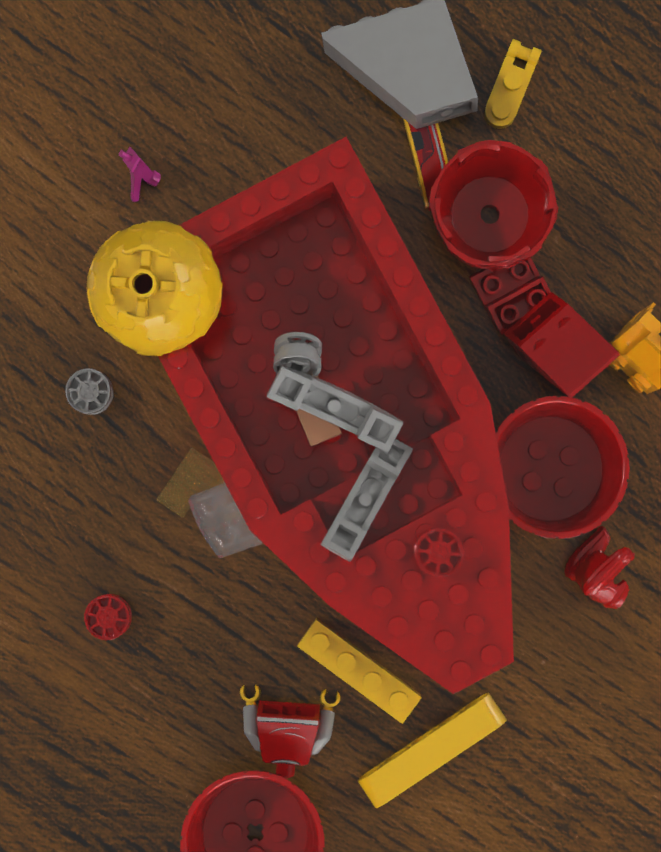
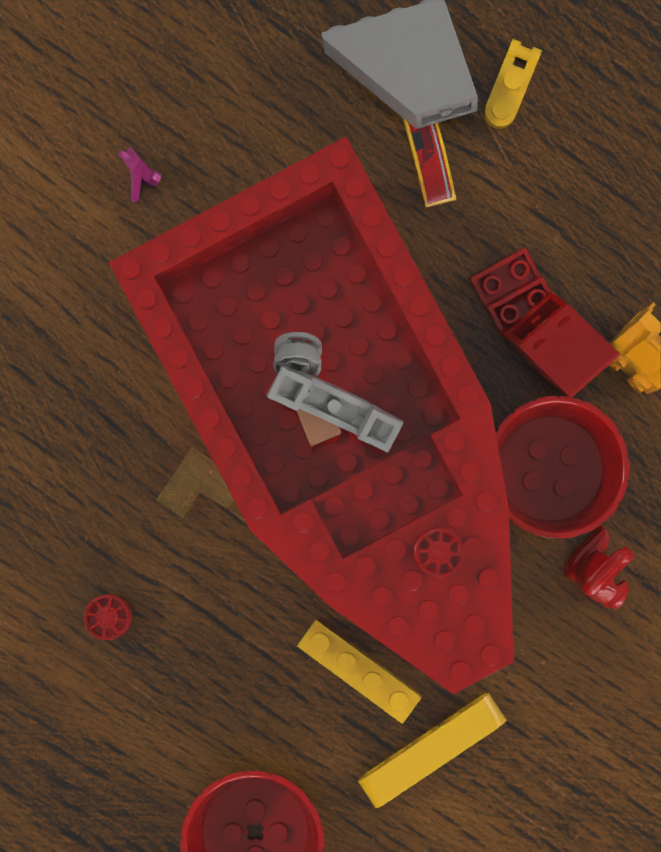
(89, 391): light grey wheel -> none
(183, 292): yellow piece -> none
(221, 521): clear slope -> none
(287, 730): red torso -> none
(365, 500): light grey slope -> none
(497, 178): red piece -> none

